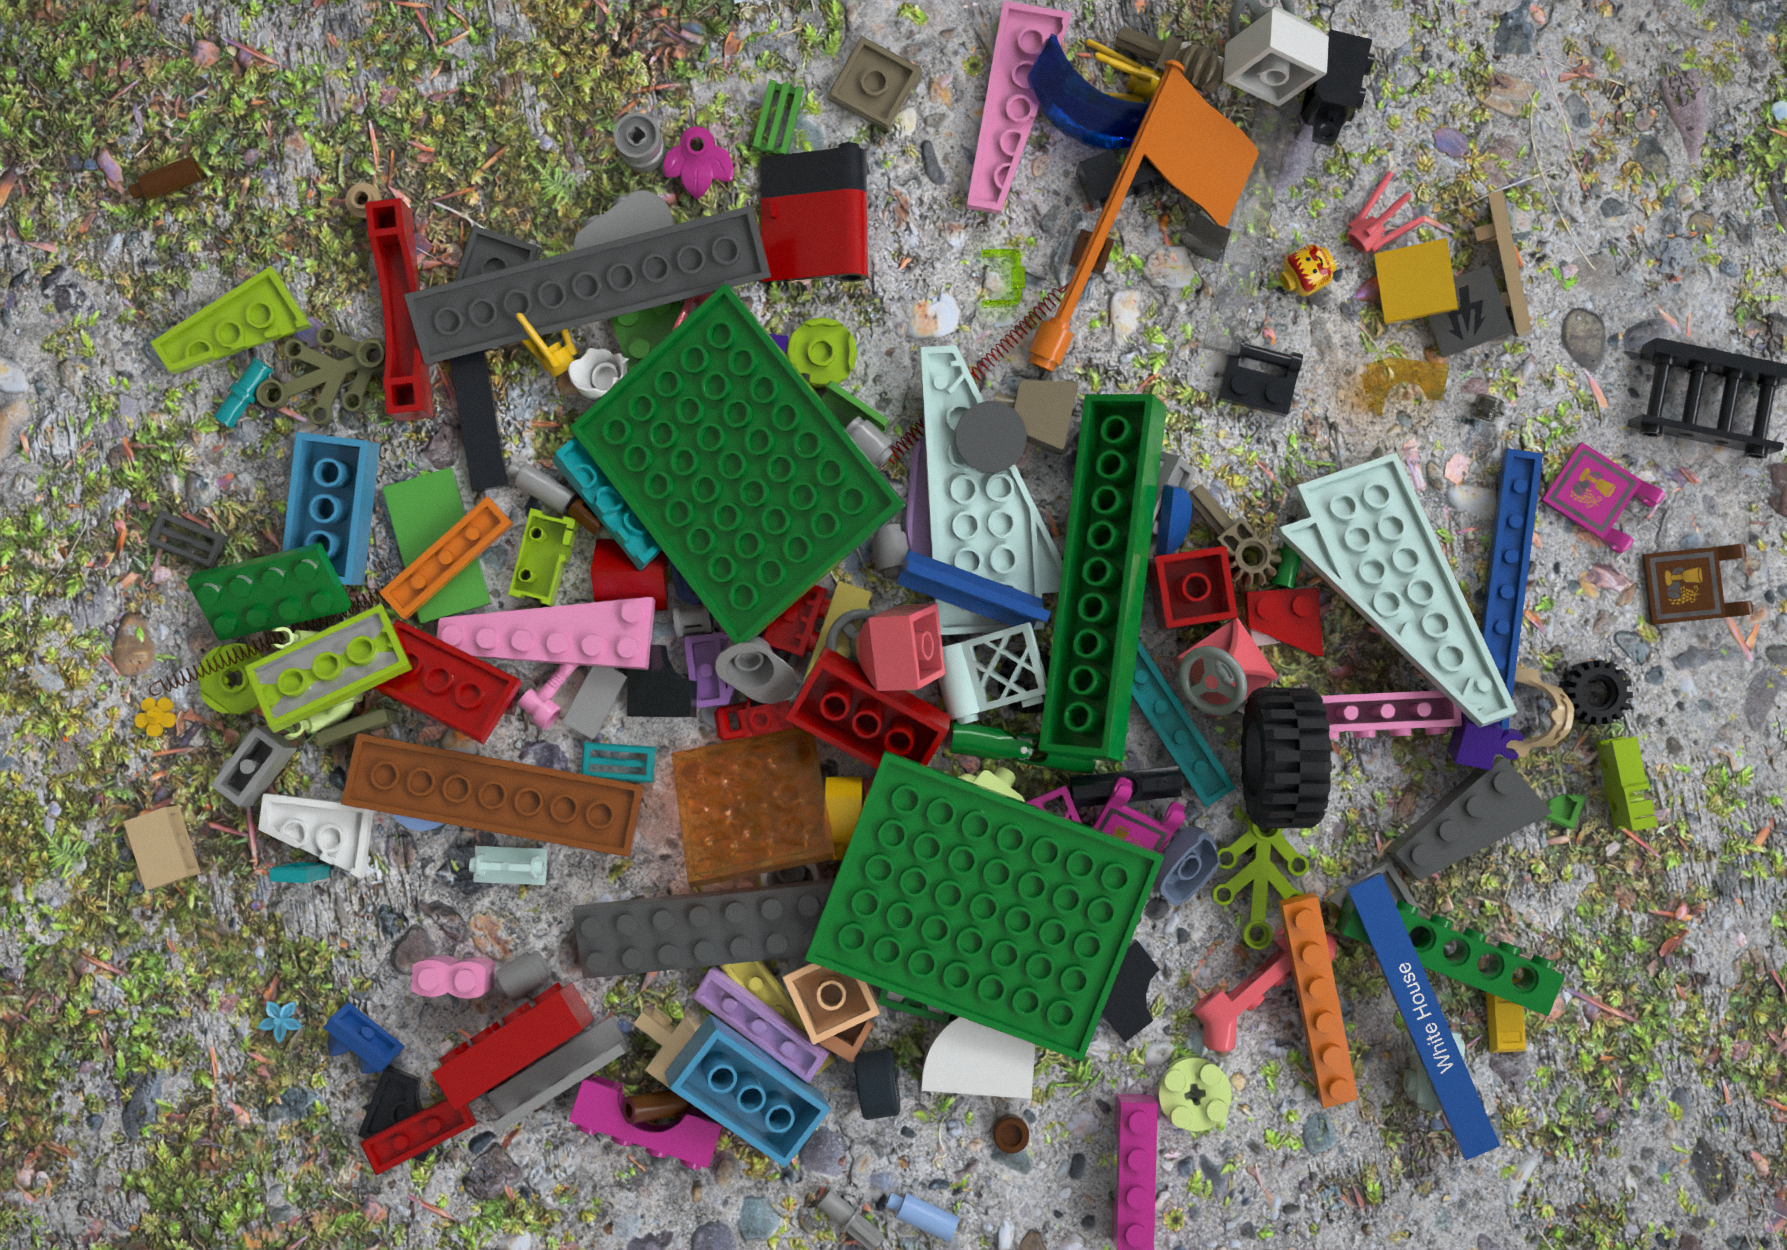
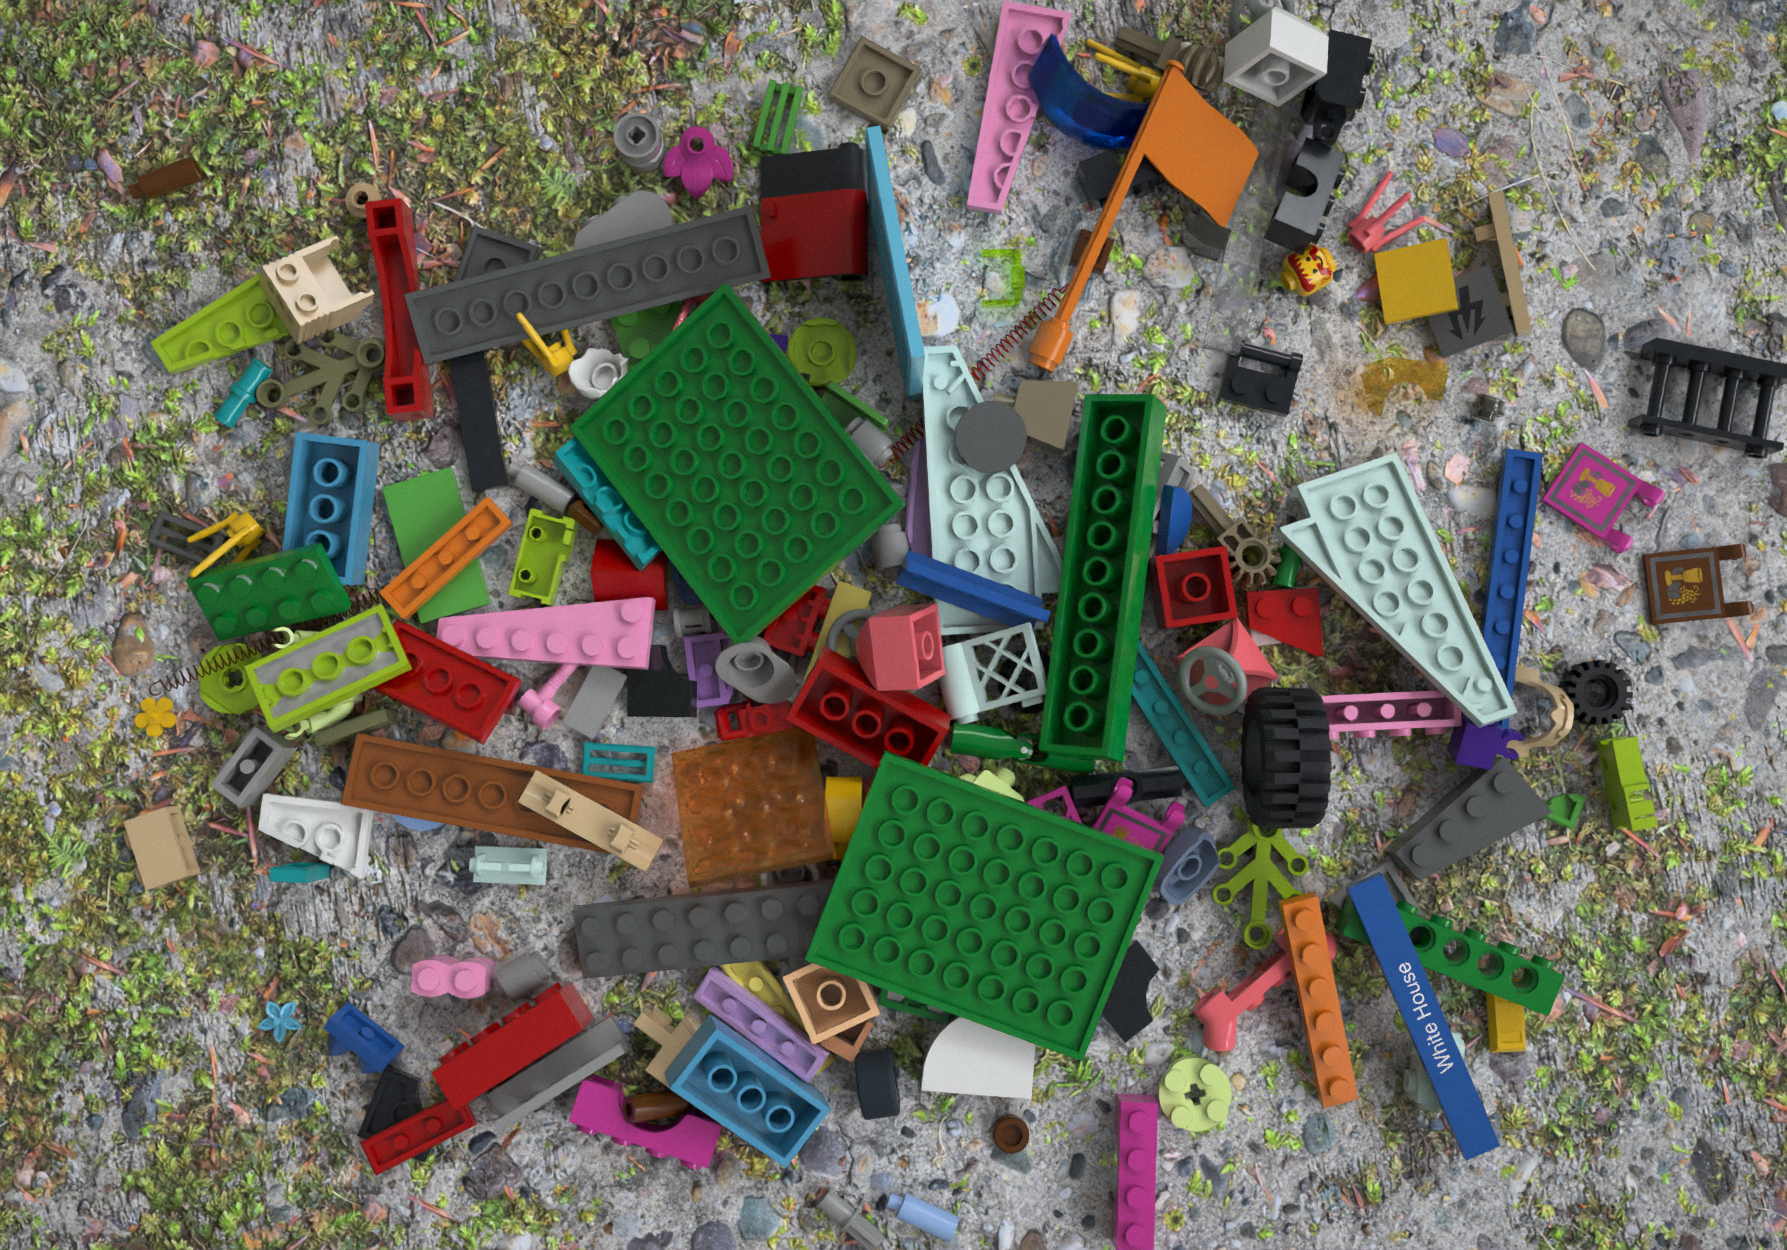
(243, 531): none -> yellow plant
(311, 292): none -> tan piece
(591, 821): none -> tan hinge
(894, 265): none -> medium azure tile
(1298, 218): none -> black arch

